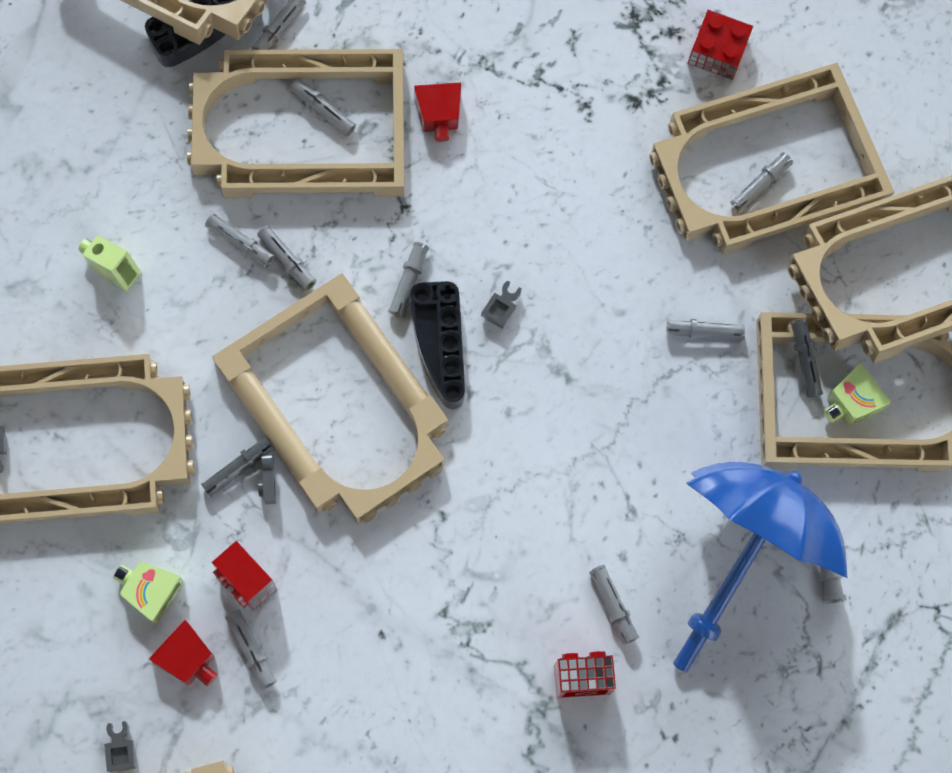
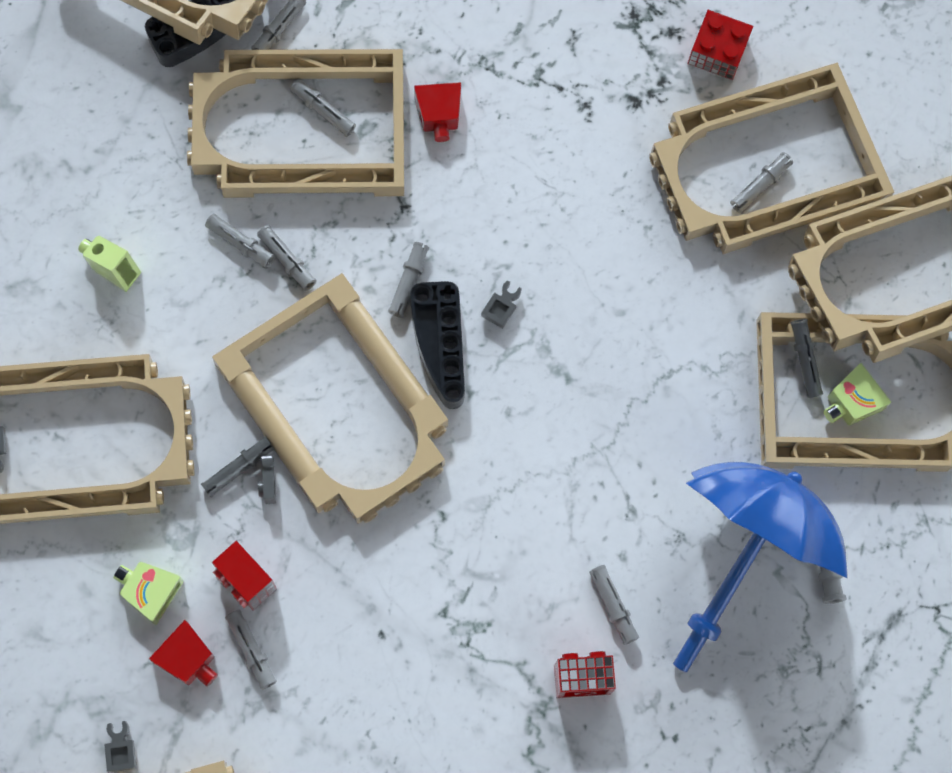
(705, 329): light grey pin -> none

